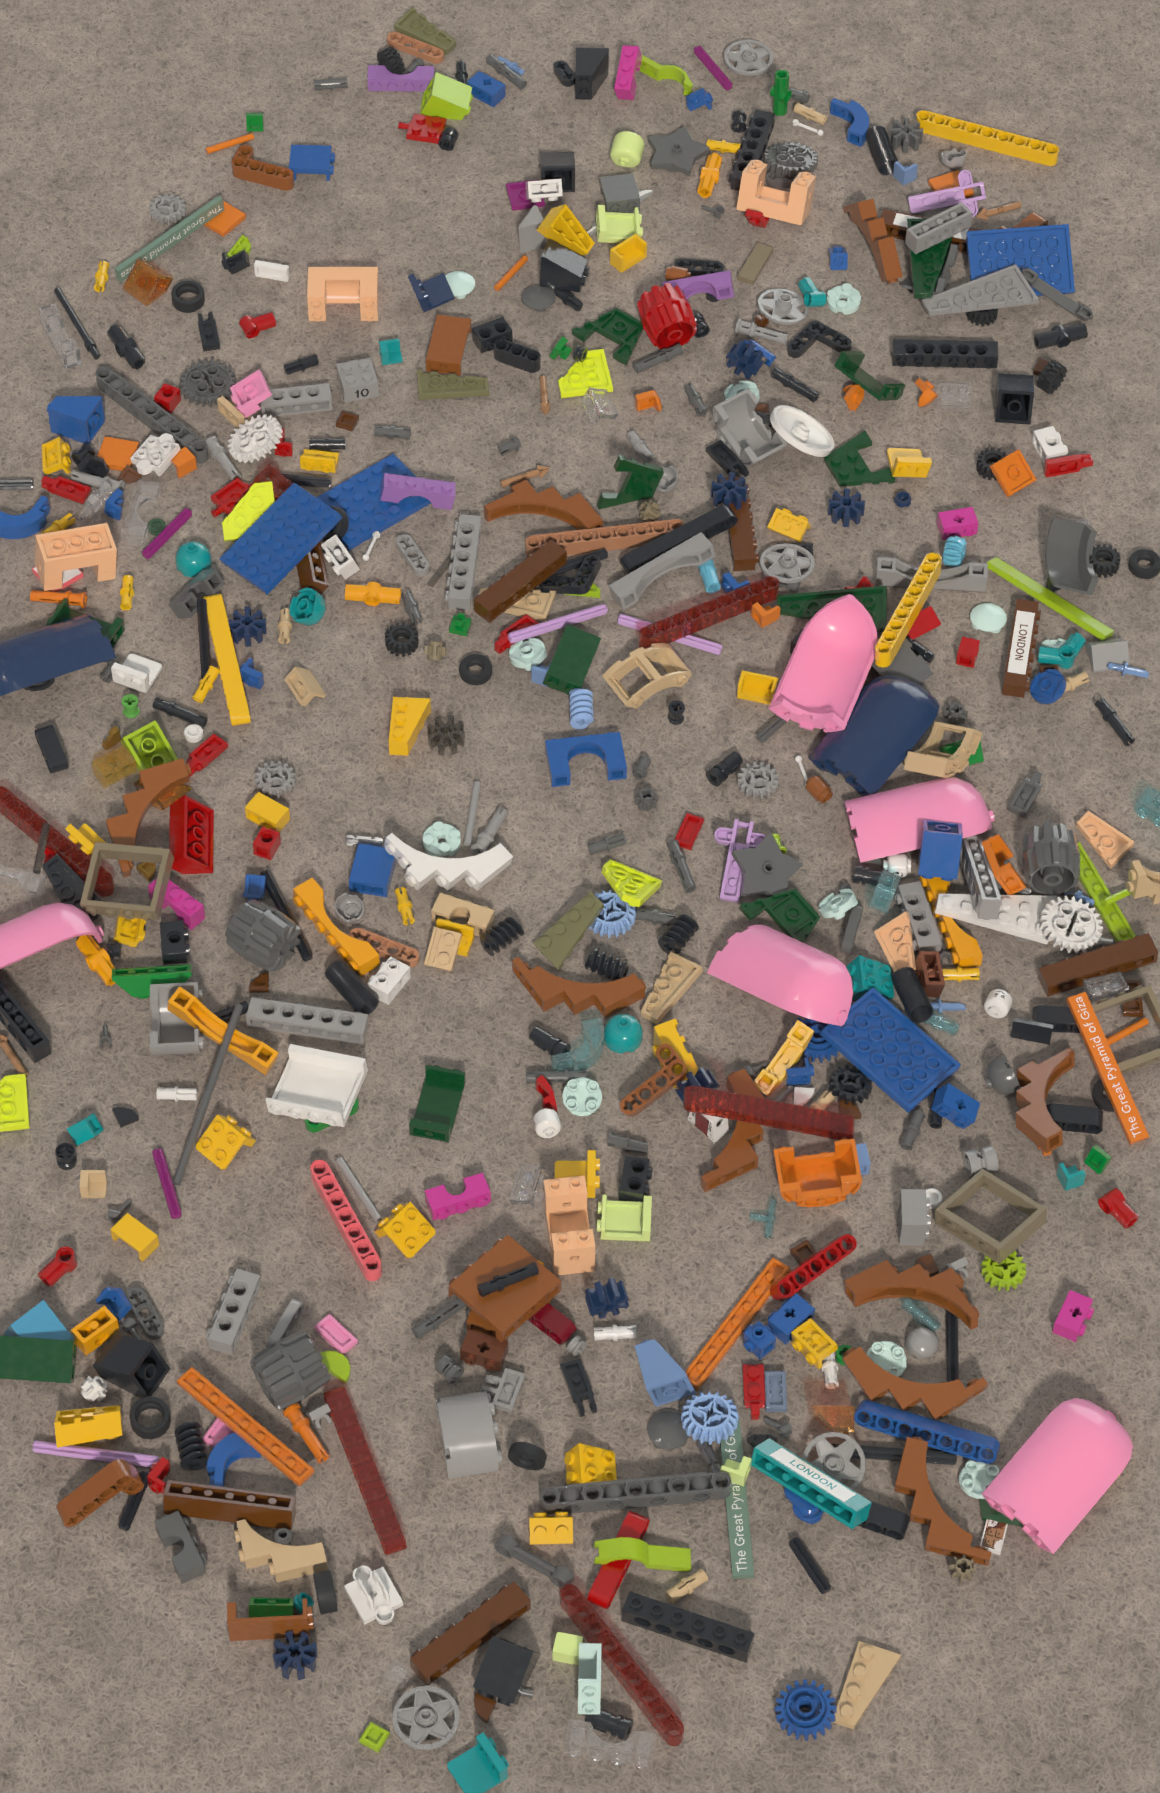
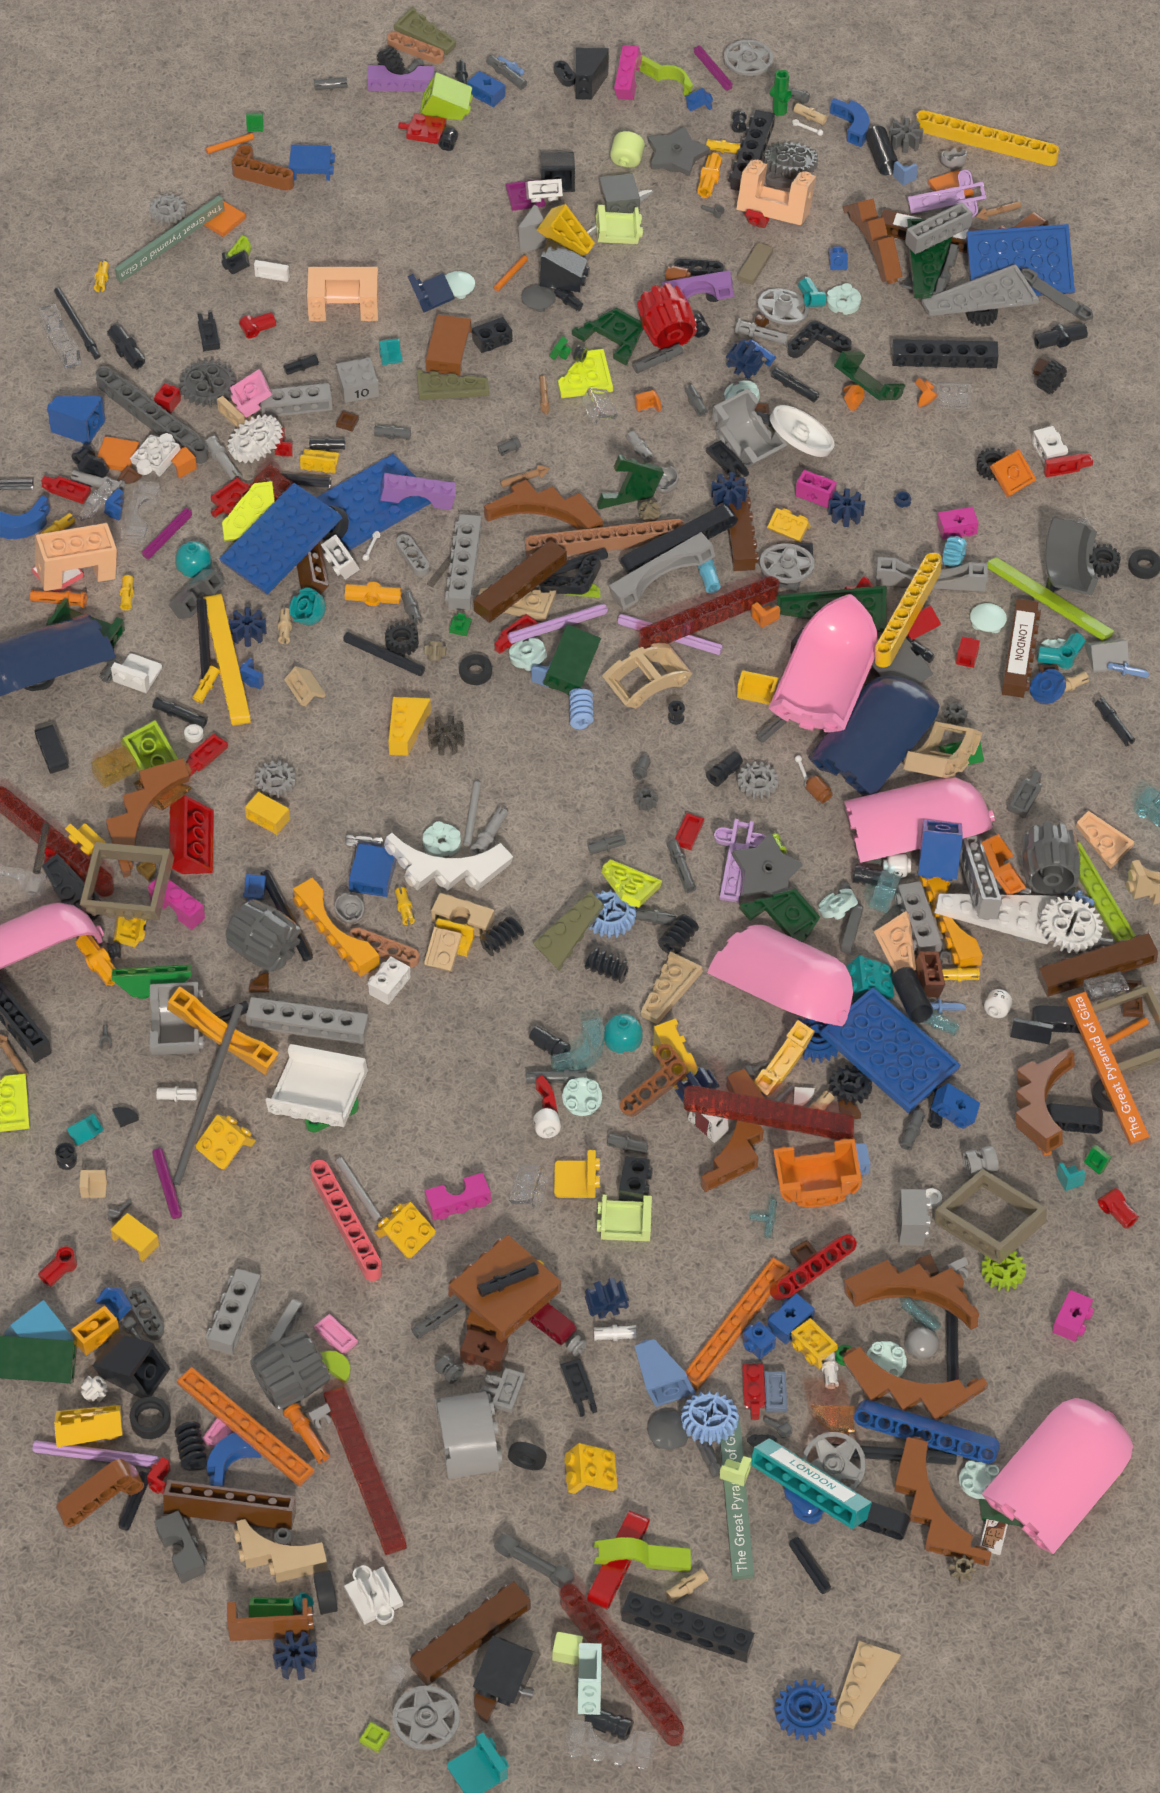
(56, 456): yellow bracket -> none
(112, 739): pearl gold tile -> none
(130, 706): bright green bush -> none
(147, 282): clear orange slope -> none
(156, 526): clear green tile -> none
(174, 952): black brick -> none
(191, 305): black tyre -> none
(266, 843): red brick -> none
(351, 987): black piece -> none
(384, 654): none -> black axle
(438, 1103): dark green panel -> none
(517, 355): black beam -> none
(551, 1529): yellow bracket -> none
(552, 990): dark orange arch -> none
(568, 1225): light nougat piece -> none
(605, 746): blue arch -> none
(628, 253): yellow panel -> none
(653, 1492): dark grey beam -> none
(730, 584): blue bracket -> none
(800, 1076): blue bracket -> none
(815, 488): none -> dark pink brick
(850, 468): dark green wing -> none
(908, 463): yellow bracket -> none
(1001, 1076): dark grey cylinder -> none
(1014, 398): black slope -> none
(1115, 897): lime bar -> none

